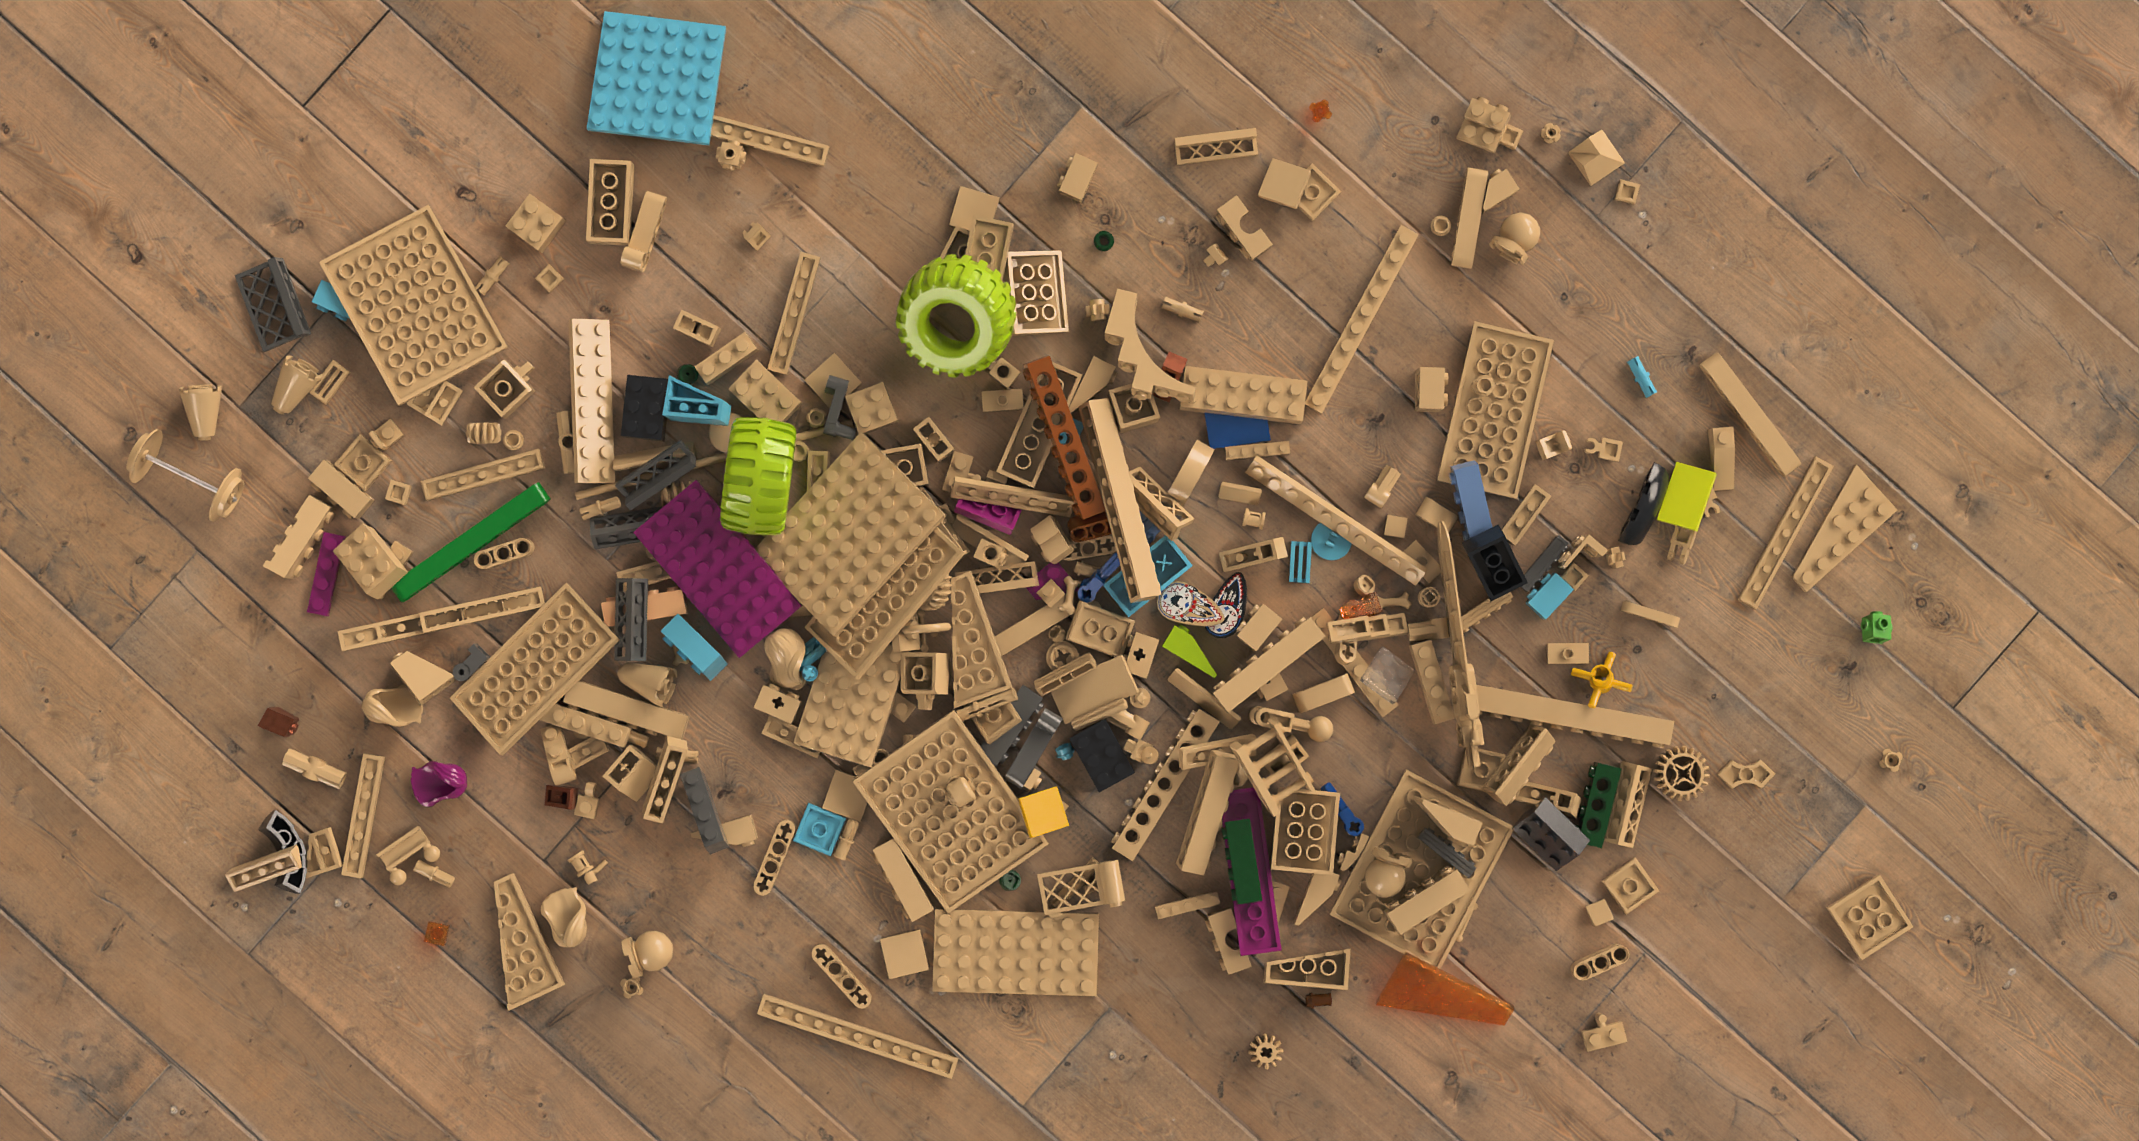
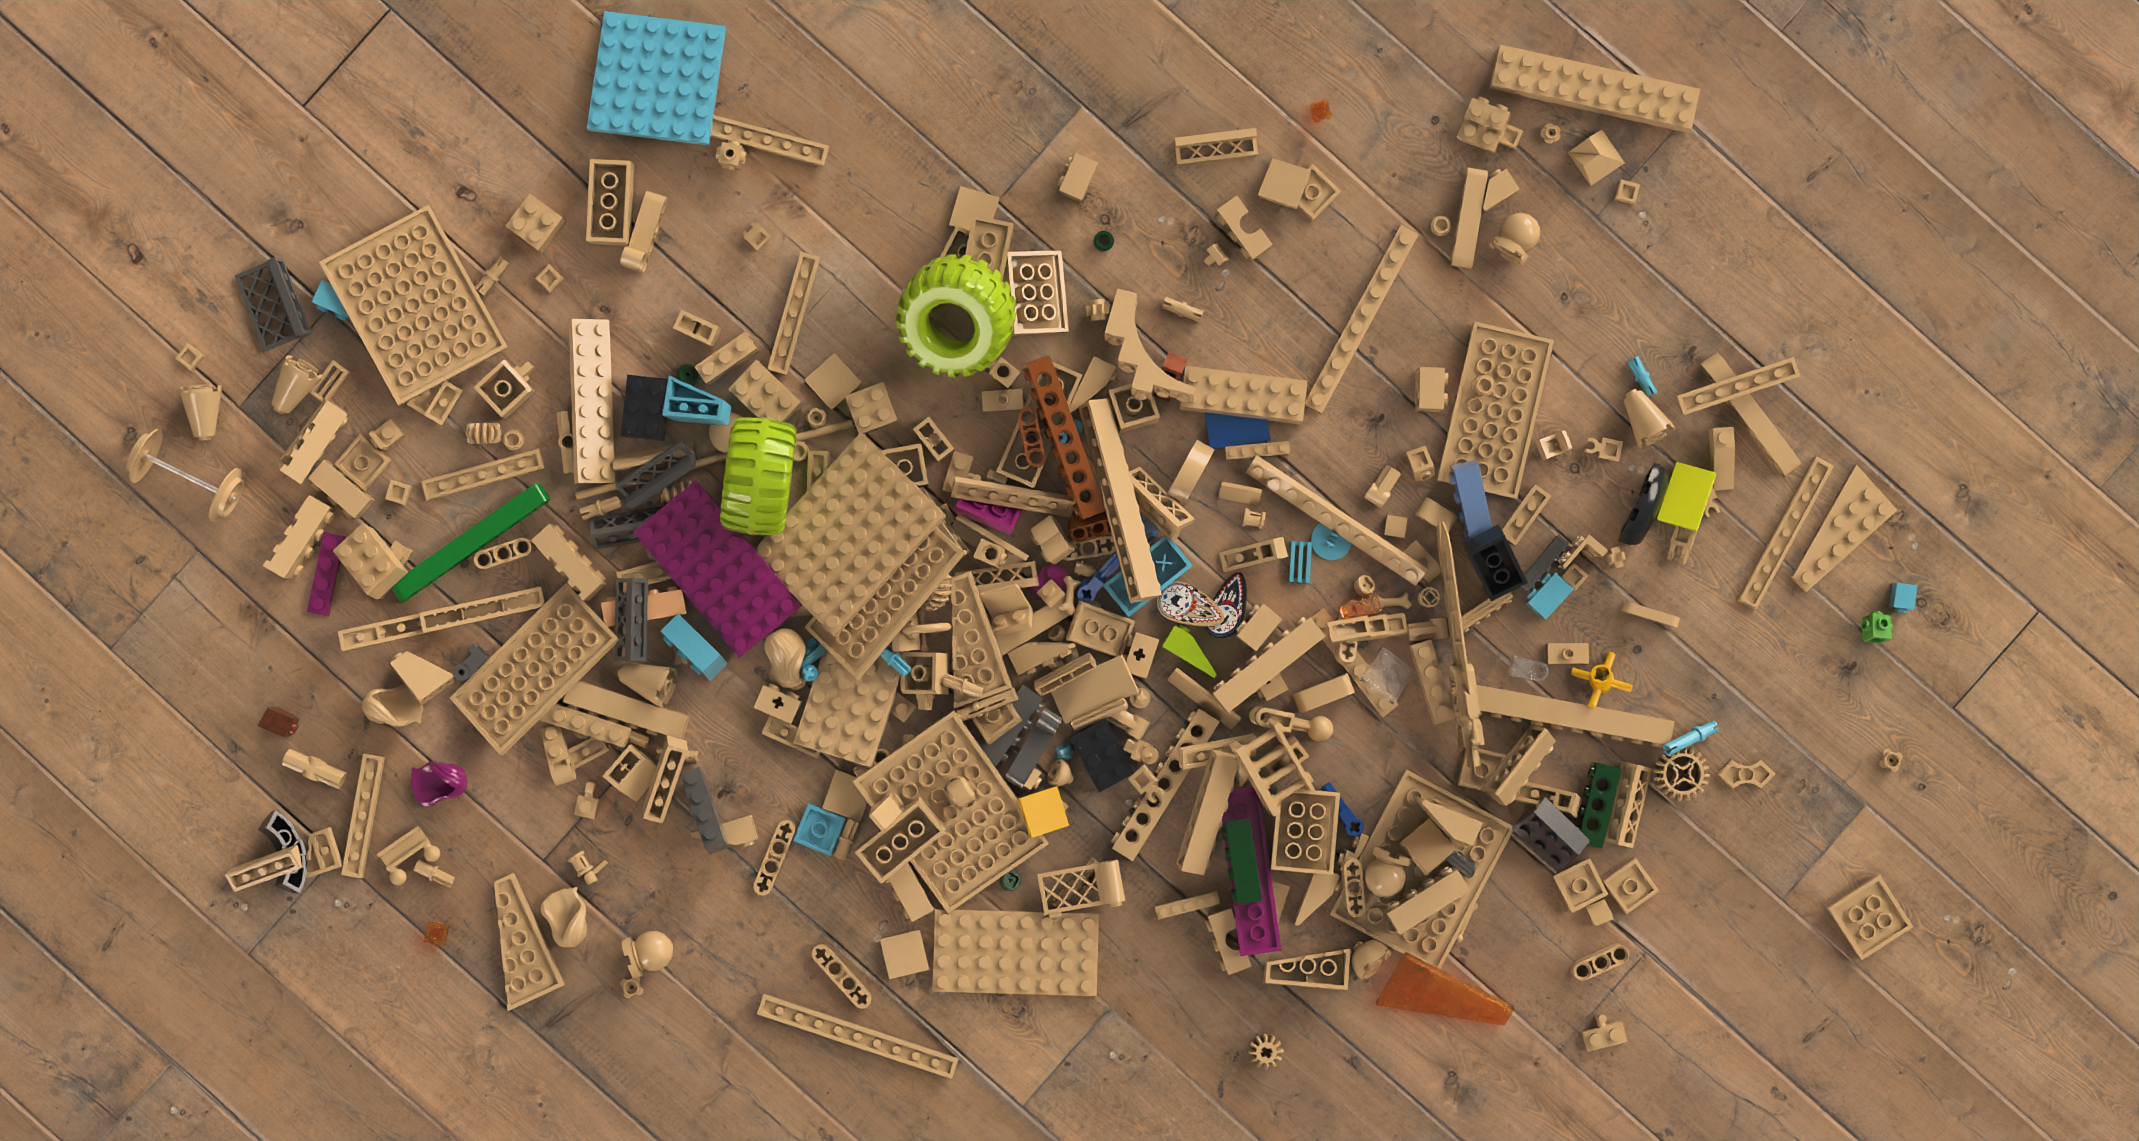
(189, 357): none -> tan tile
(312, 440): none -> tan wedge
(561, 796): copper slope -> none
(570, 562): none -> tan wedge
(837, 387): dark grey beam -> none
(886, 811): none -> tan slope
(895, 661): none -> medium azure axle
(901, 841): none -> tan brick
(963, 686): none -> tan axle
(1008, 609): none -> tan bracket
(1031, 447): none -> dark orange beam
(1033, 654): none -> tan slope
(1060, 773): none -> tan brick
(1144, 782): none -> tan plate
(1316, 1000): reddish brown pin -> none
(1357, 871): none -> tan beam
(1368, 958): none -> tan cylinder
(1421, 463): none -> tan bracket
(1427, 846): none -> tan tile
(1524, 668): none -> clear piece
(1580, 885): none -> tan plate
(1594, 88): none -> tan brick
(1646, 419): none -> tan cone
(1697, 734): none -> medium azure pin
(1738, 386): none -> tan plate
(1902, 597): none -> medium azure brick

